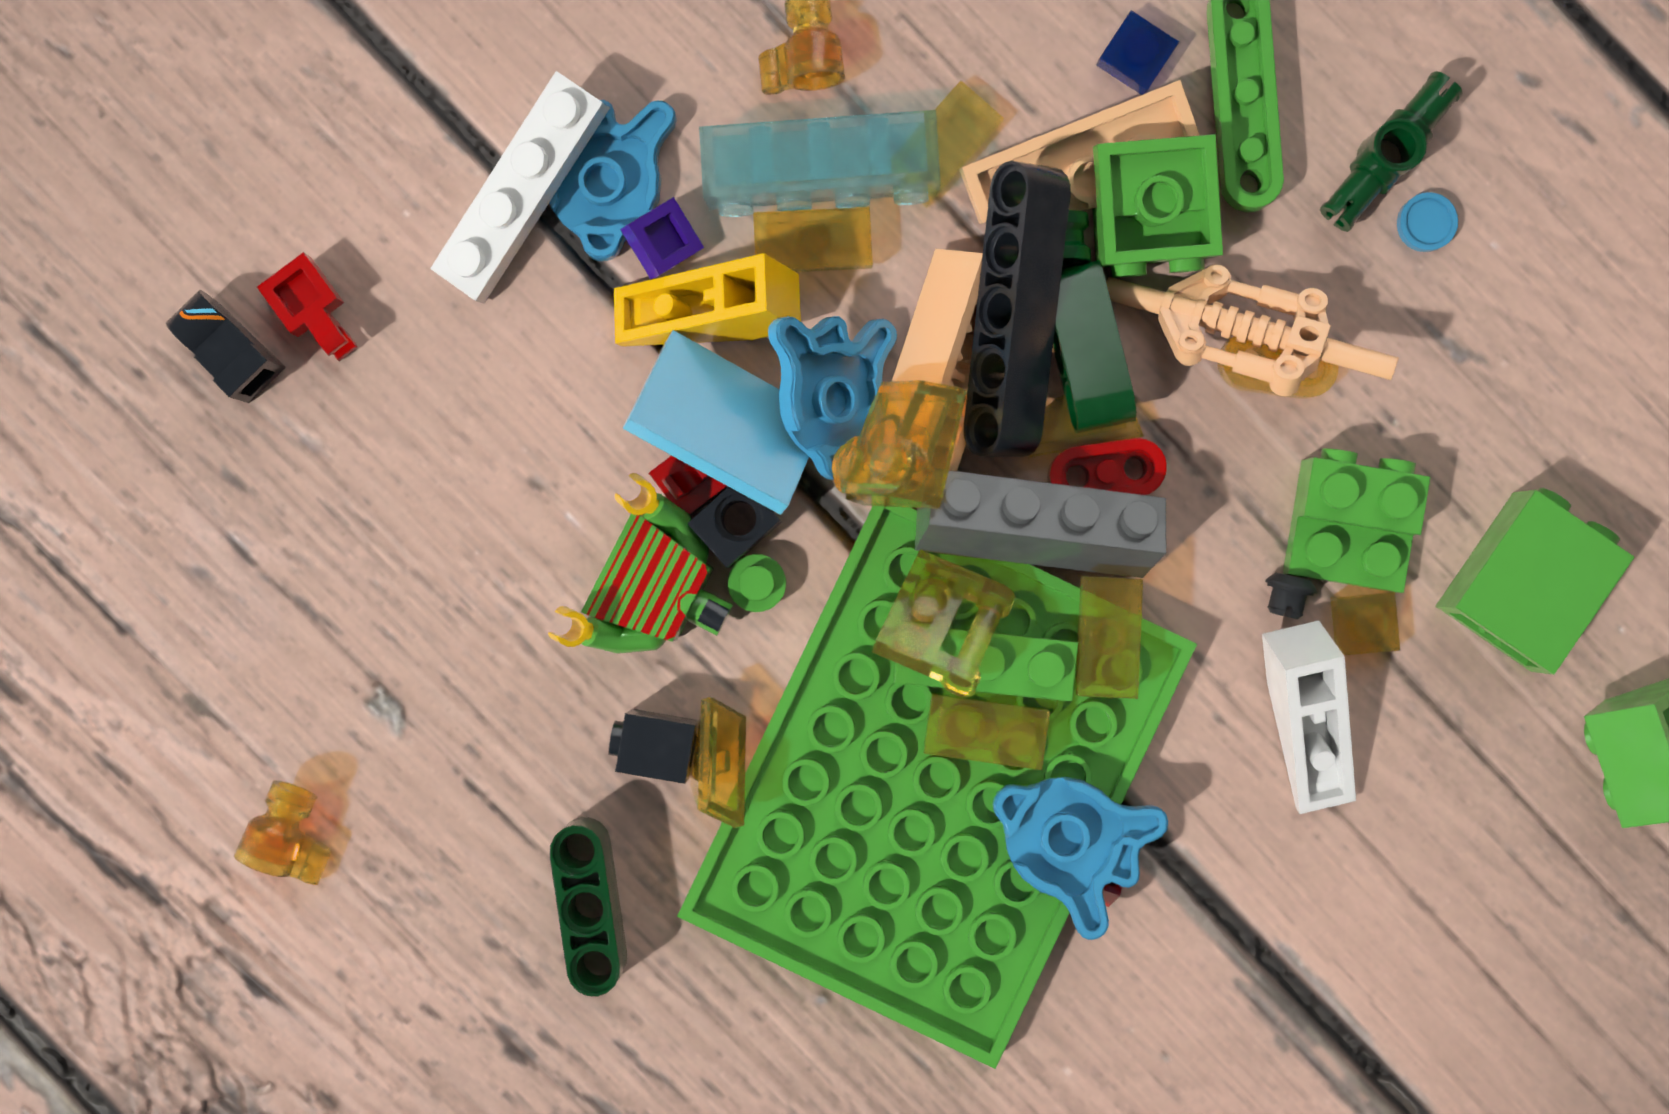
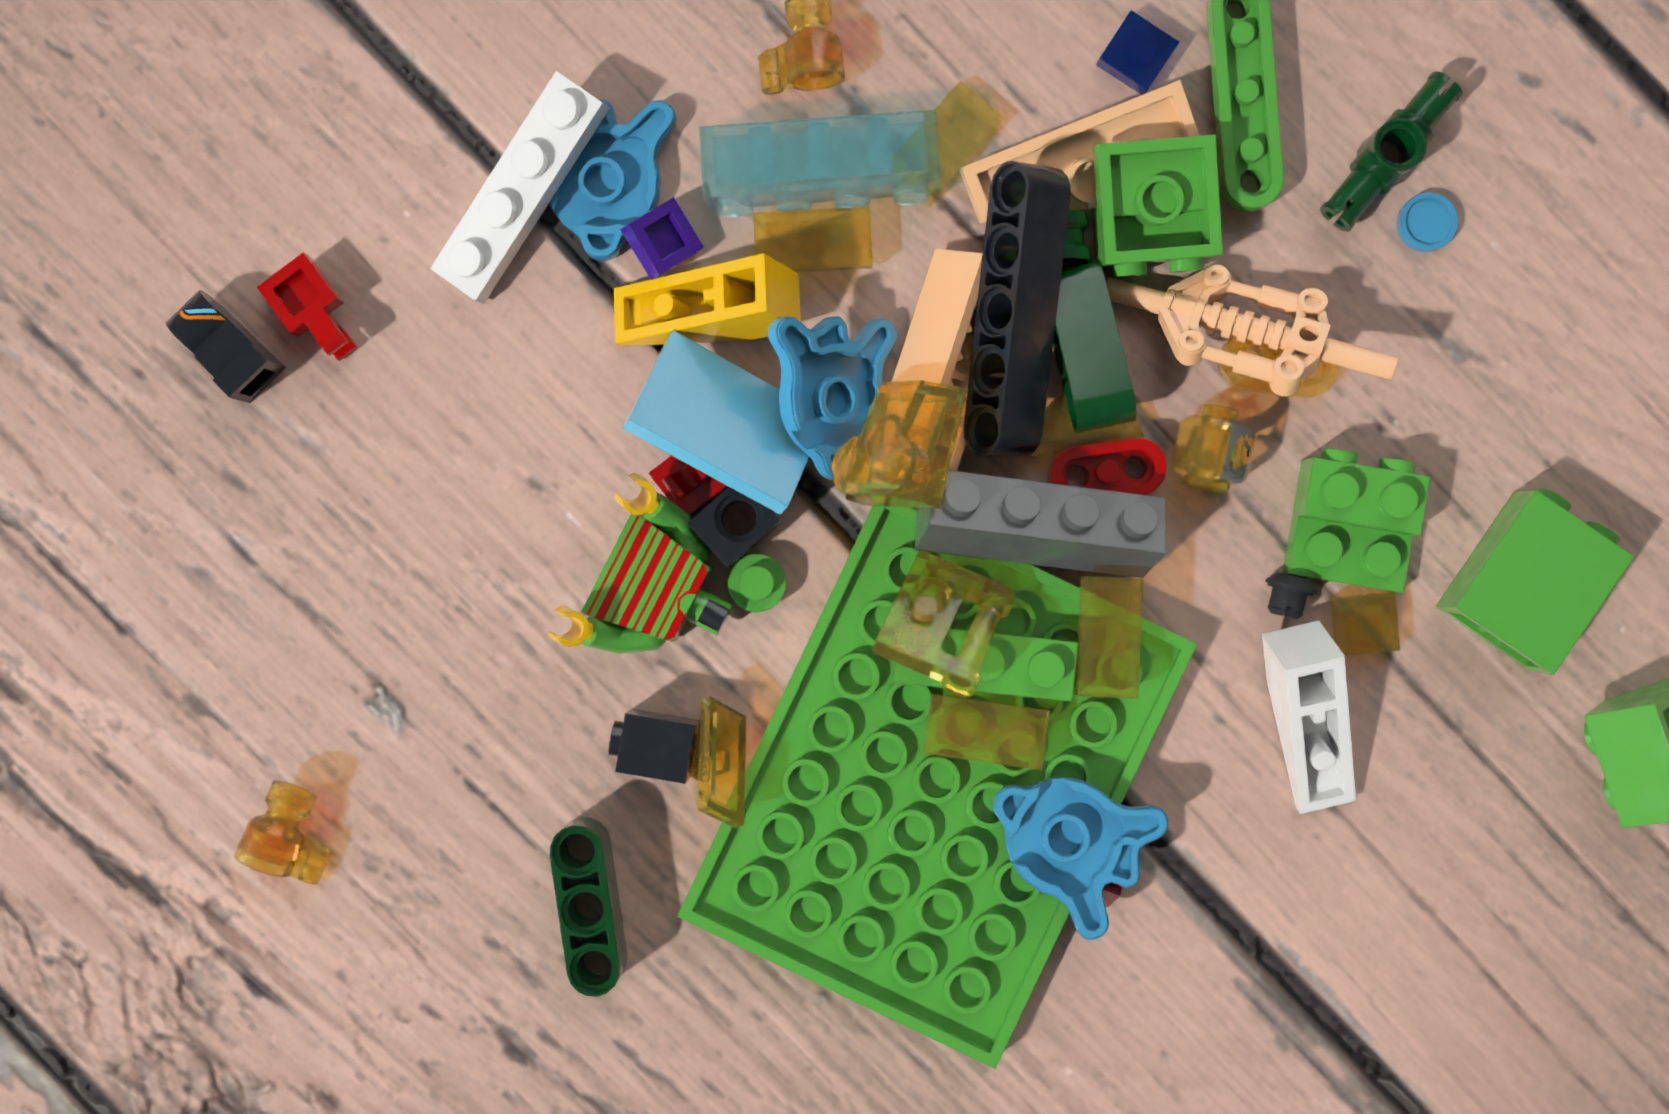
(1213, 449): none -> clear yellow head

